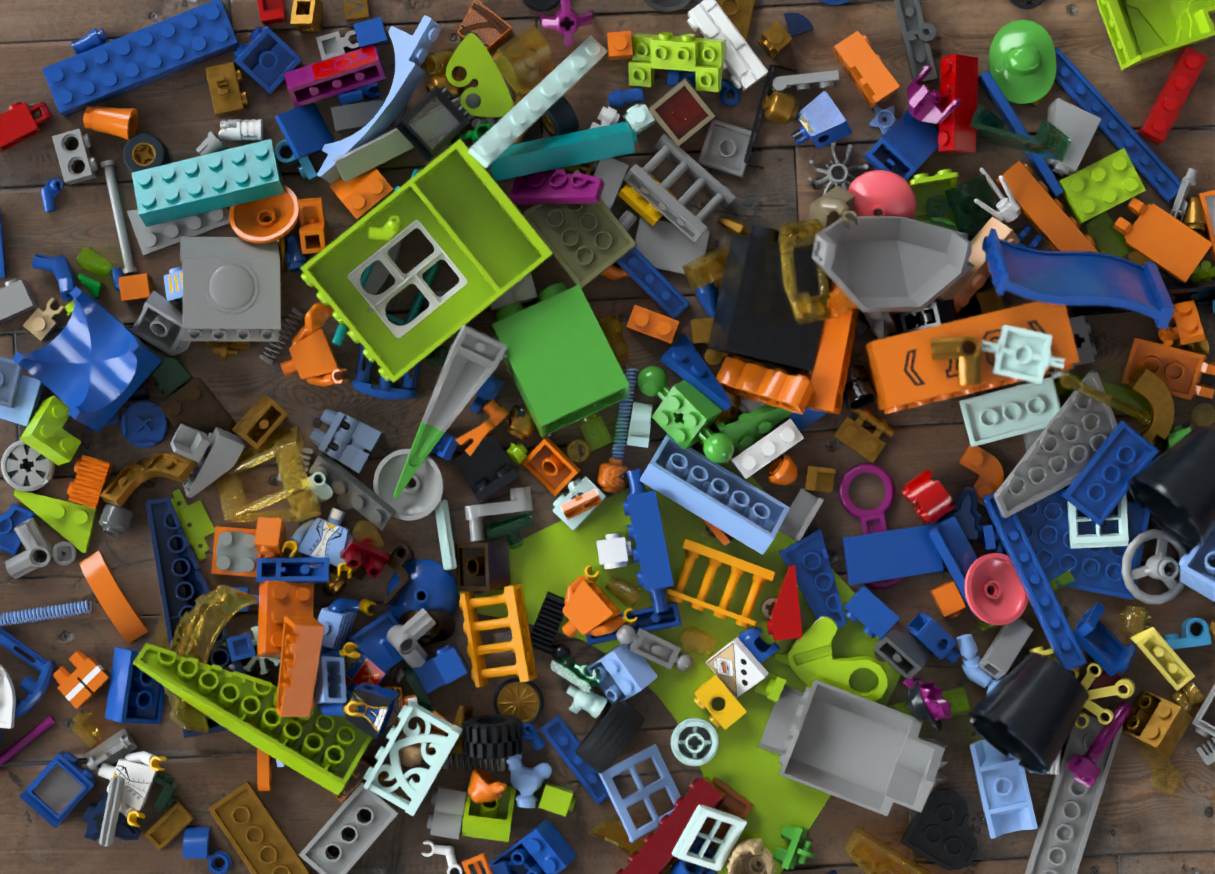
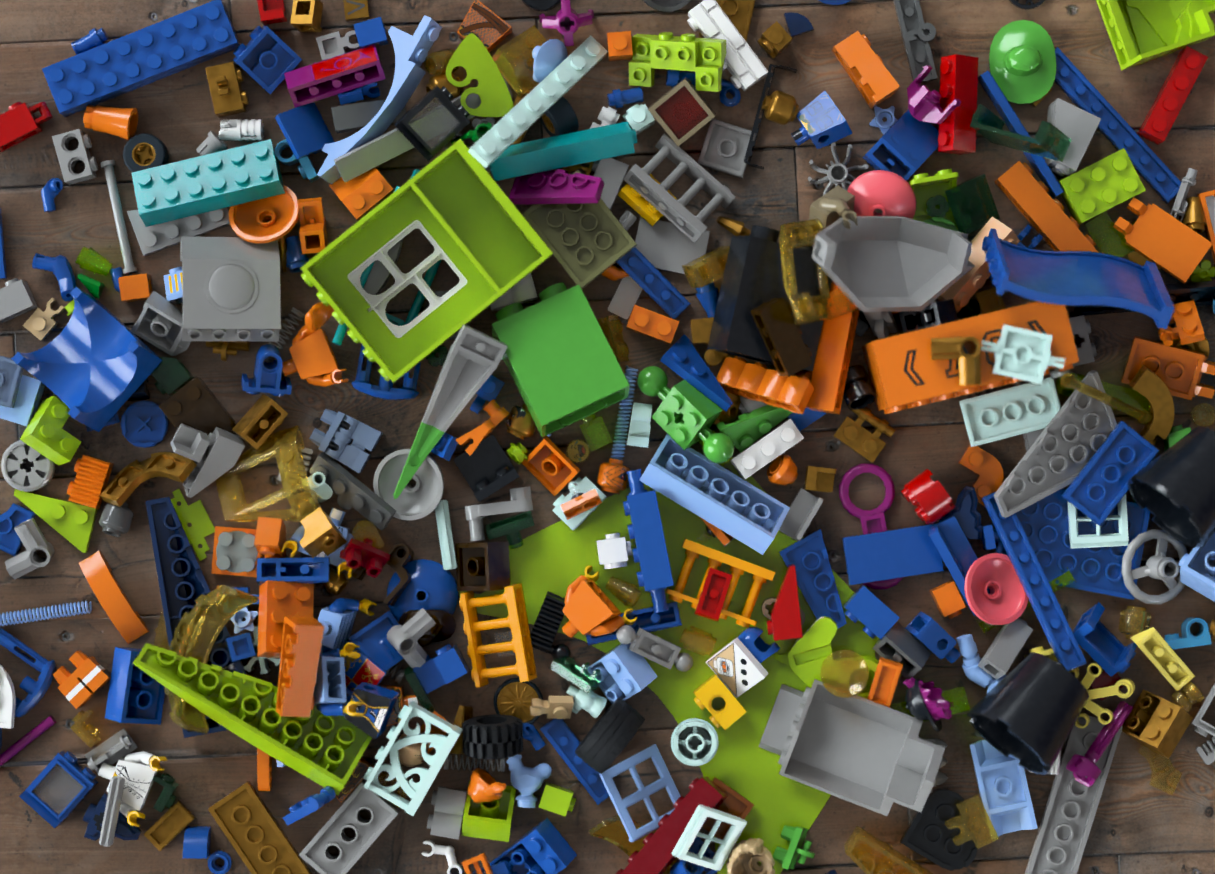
(63, 553): light grey tile -> none
(247, 624): none -> light blue plate
(267, 375): none -> blue pin
(309, 805): none -> blue plate
(320, 534): none -> pearl gold brick
(388, 231): lime arm -> none
(547, 58): none -> light blue dish
(555, 707): none -> tan plate
(625, 298): none -> white sticker
(713, 594): none -> red plate
(771, 686): lime bracket -> none
(782, 336): none -> dark brown brick
(803, 81): light grey plate -> none
(844, 673): none -> clear yellow dish
(885, 681): none -> orange tile
(973, 823): none -> clear yellow plate
(1007, 207): white plant -> none

